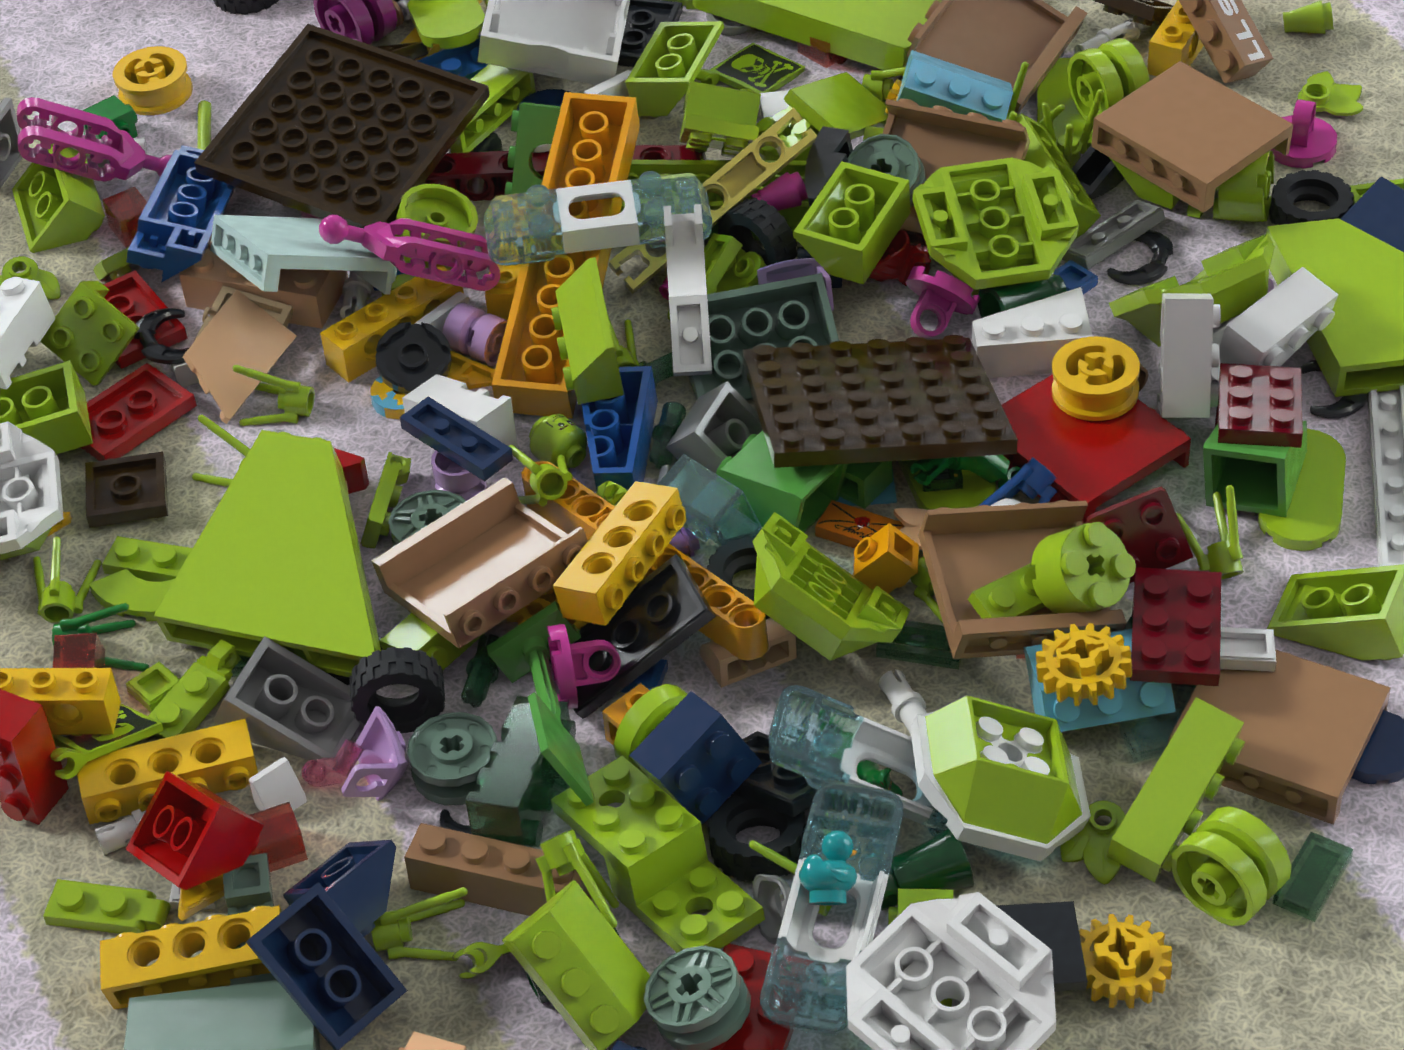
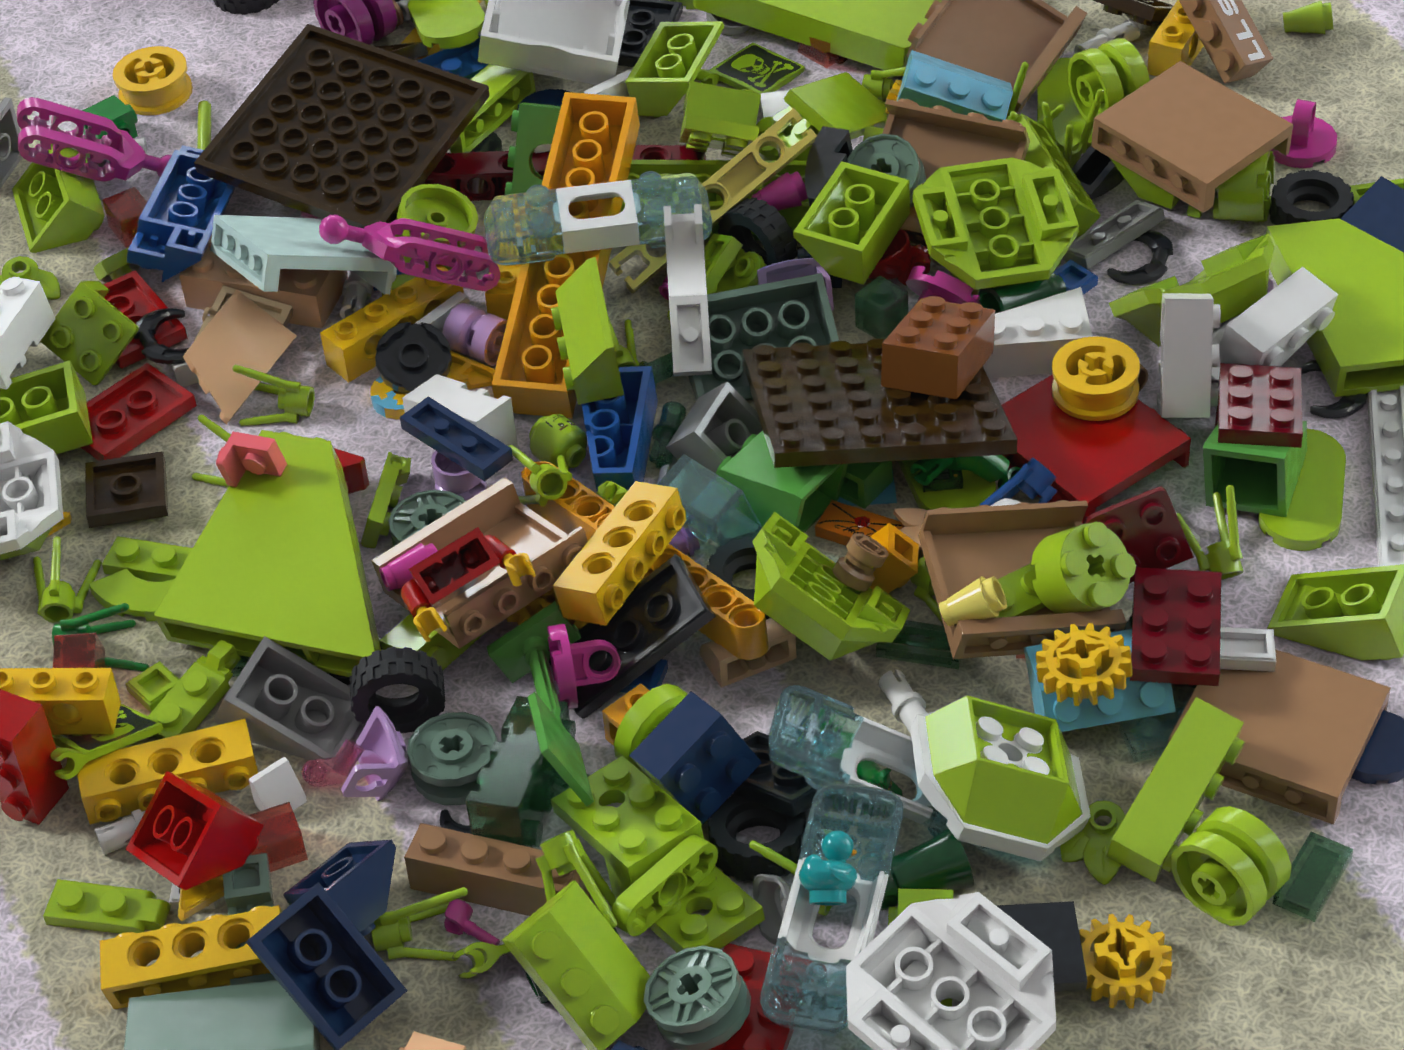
(249, 453): none -> coral bracket
(396, 573): none -> dark pink cone
(455, 571): none -> red torso
(458, 921): none -> dark pink hand
(481, 673): clear green axle -> none
(683, 868): none -> lime beam
(860, 562): none -> medium nougat wheel
(880, 307): none -> clear green brick
(938, 347): none -> dark orange brick
(976, 601): none -> light yellow cone
(1330, 96): lime plate -> none

